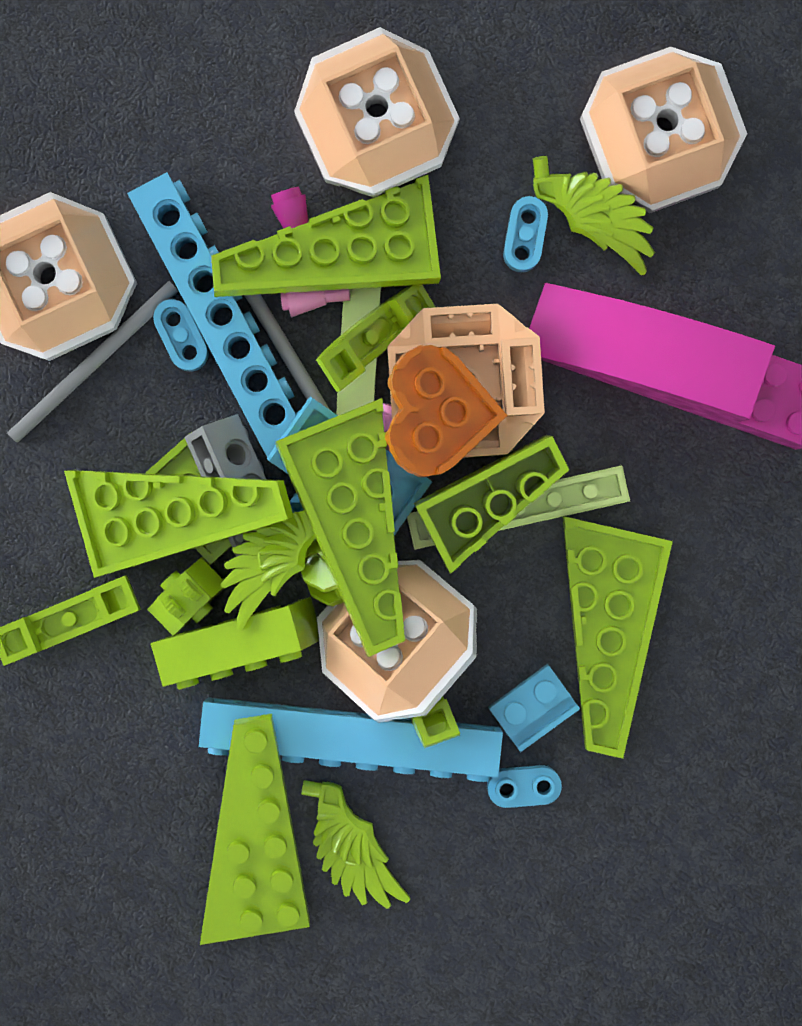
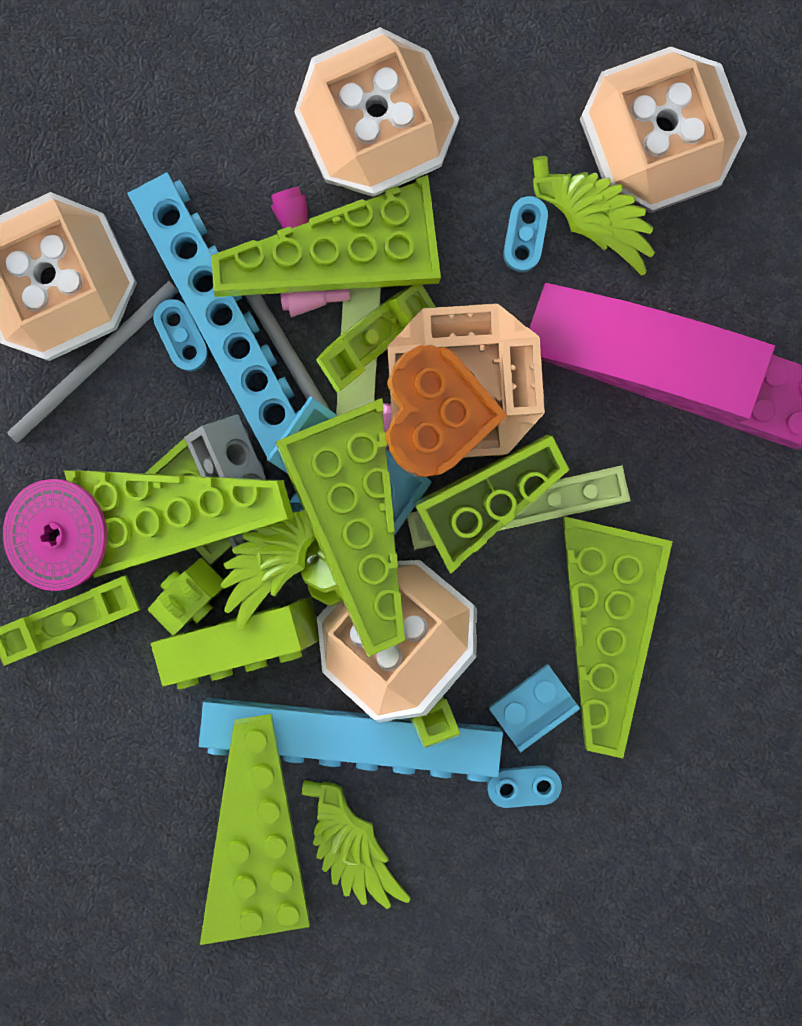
(77, 549): none -> dark pink piece

